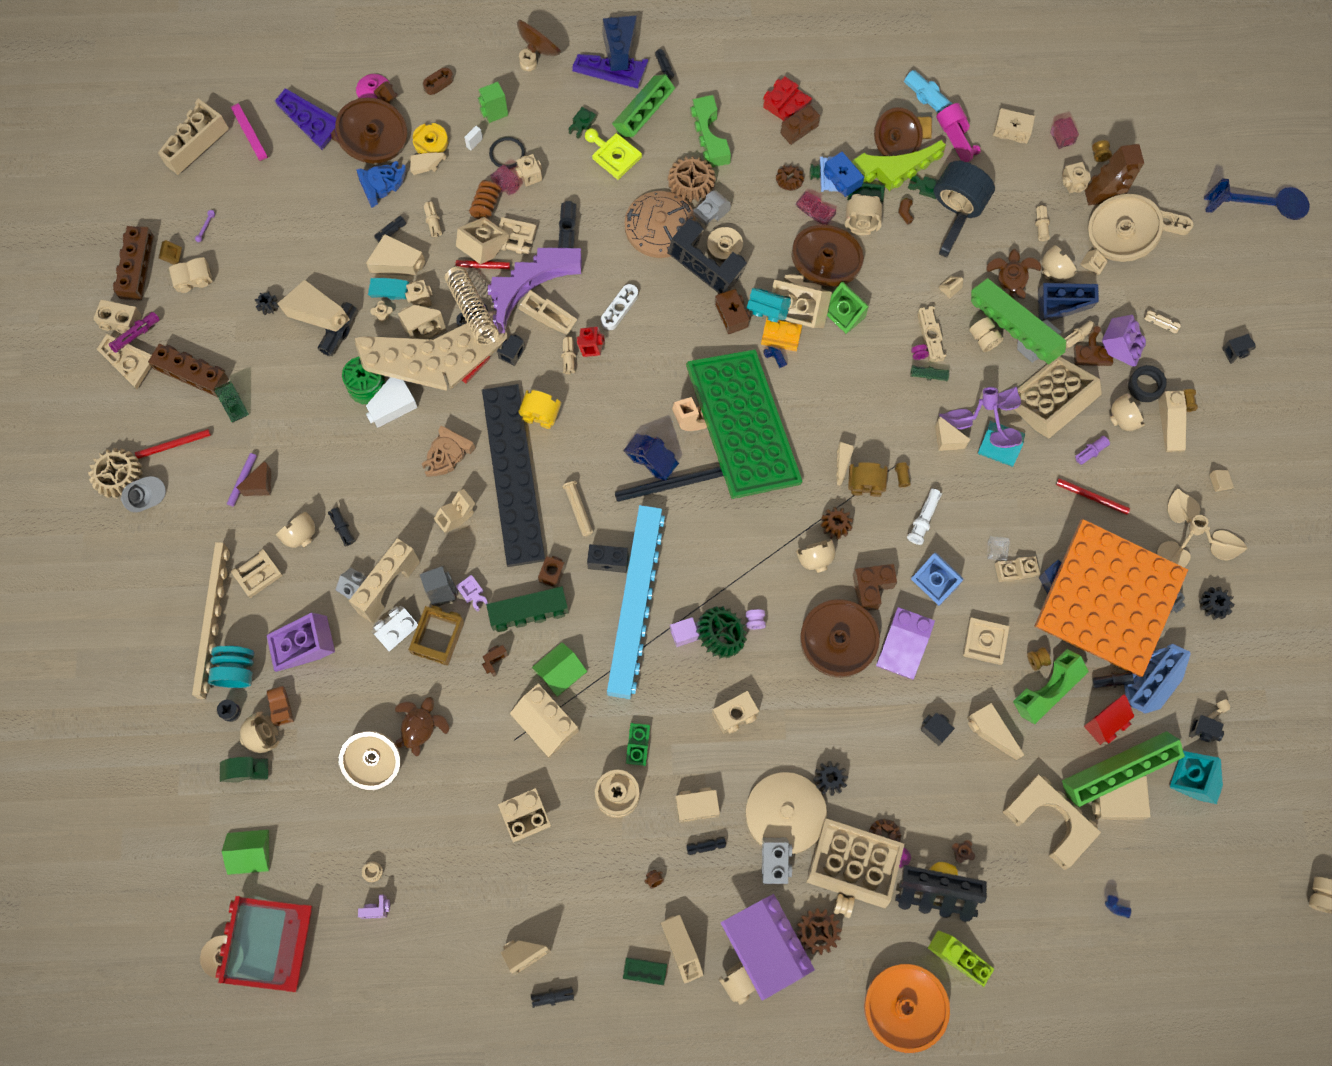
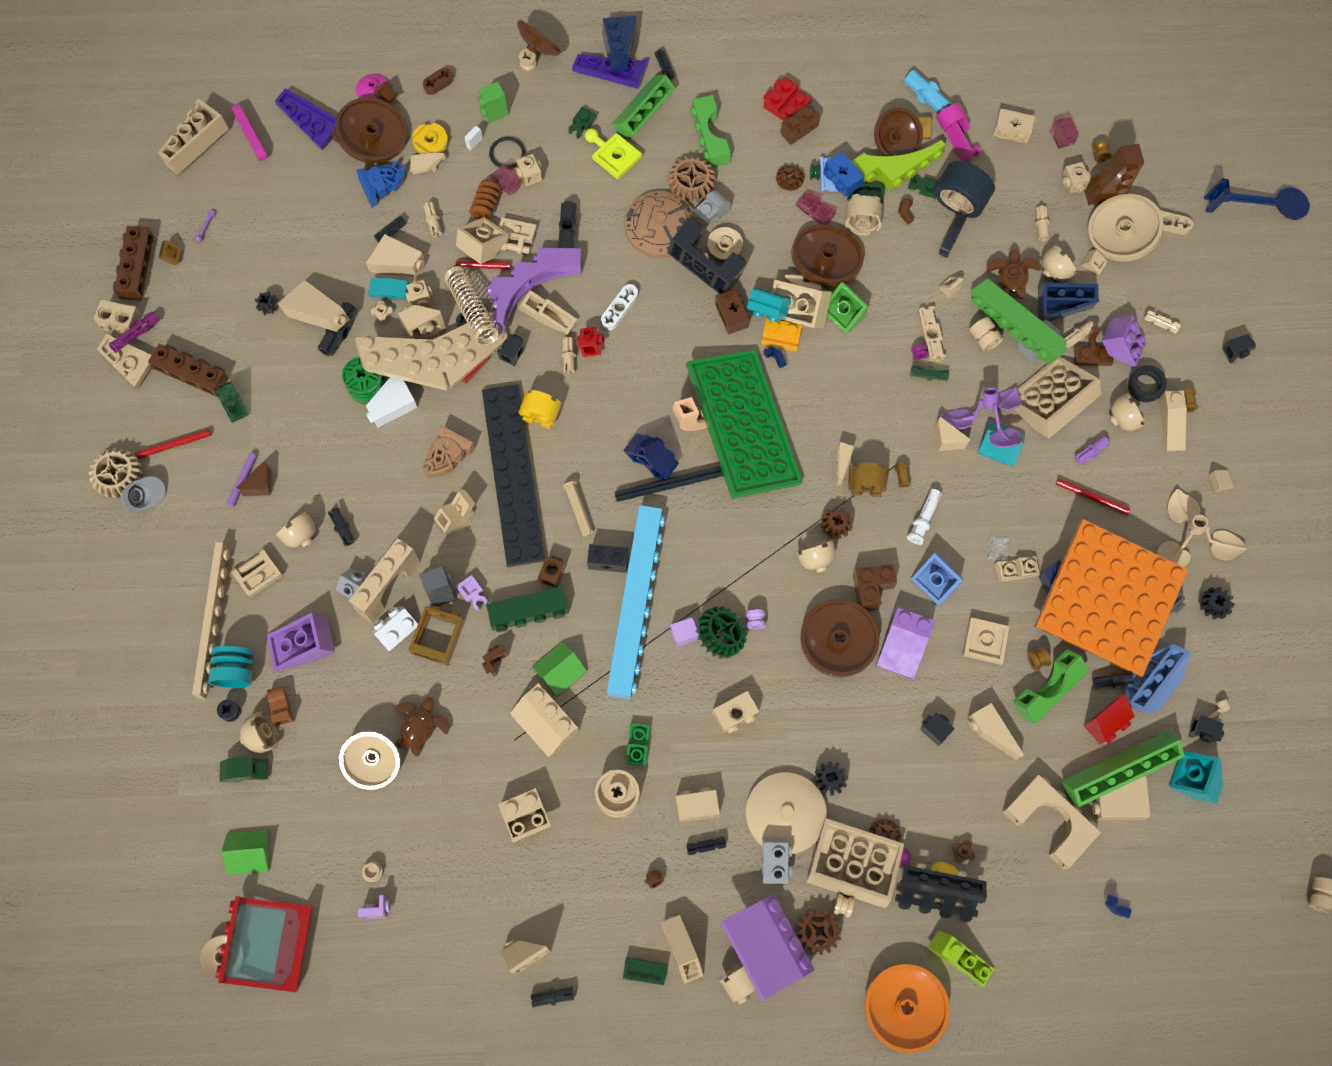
(190, 275): tan brick -> none

